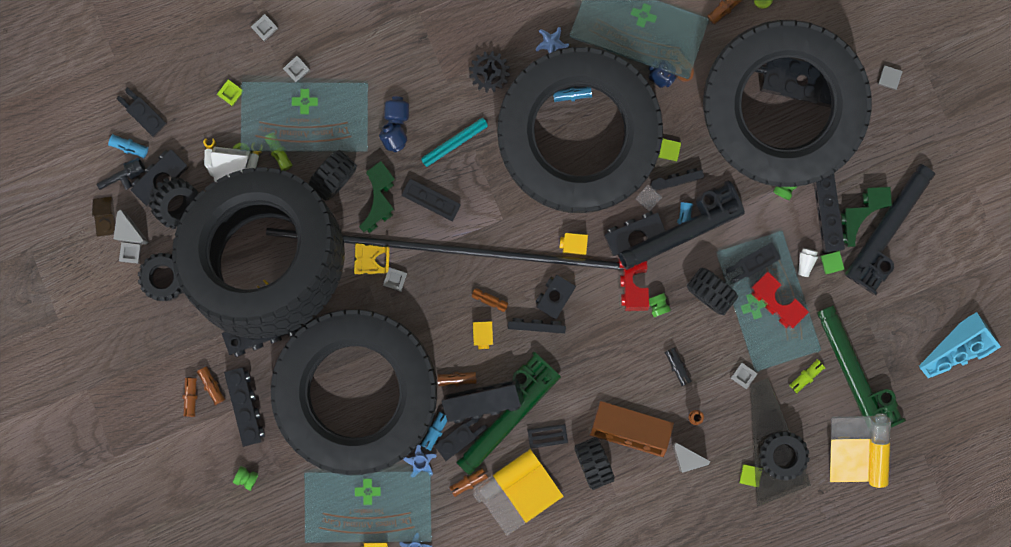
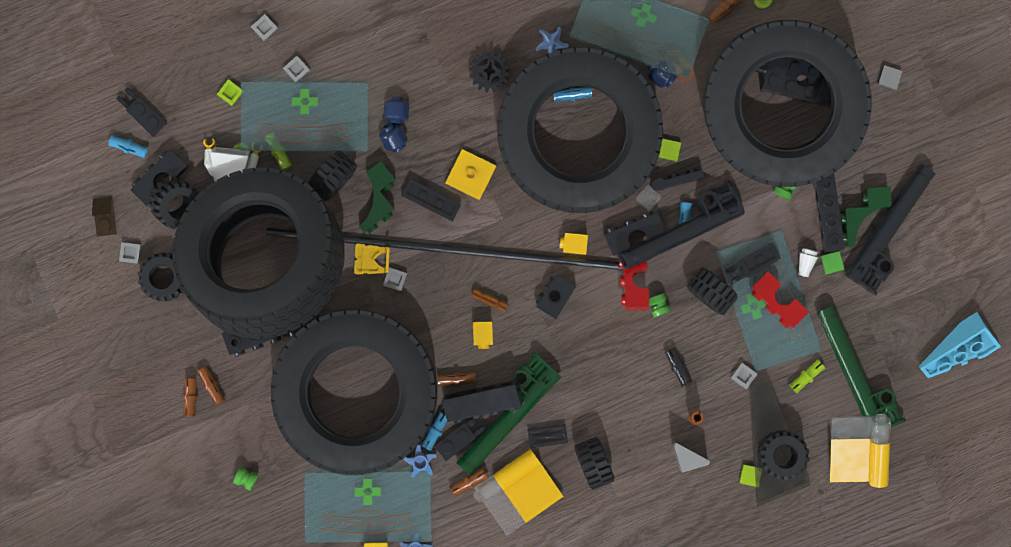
(127, 230): light grey slope -> none
(131, 168): black piece -> none
(243, 406): black brick -> none
(454, 142): teal axle -> none
(470, 174): none -> yellow plate
(536, 325): black plate -> none
(632, 429): dark orange brick -> none

